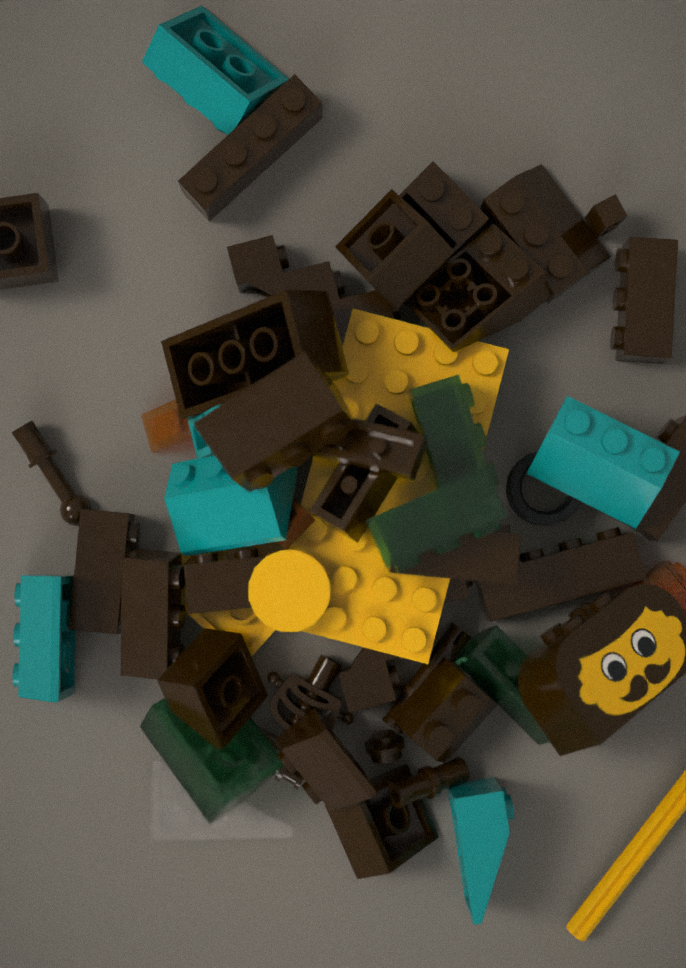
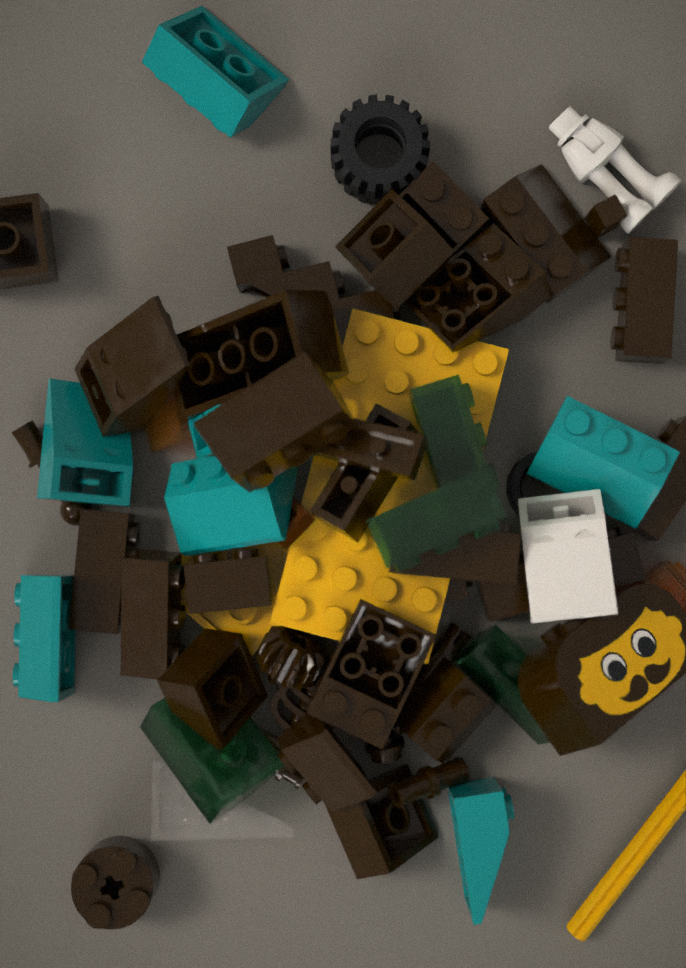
(76, 458): none -> teal slope
(104, 903): none -> dark brown brick
(132, 369): none -> dark brown slope
(251, 147): dark brown brick -> none
(289, 590): yellow tile -> none
(291, 657): none -> dark brown gear
(370, 673): none -> dark brown slope
(384, 119): none -> black tyre
(567, 556): none -> white slope
(591, 146): none -> white piece

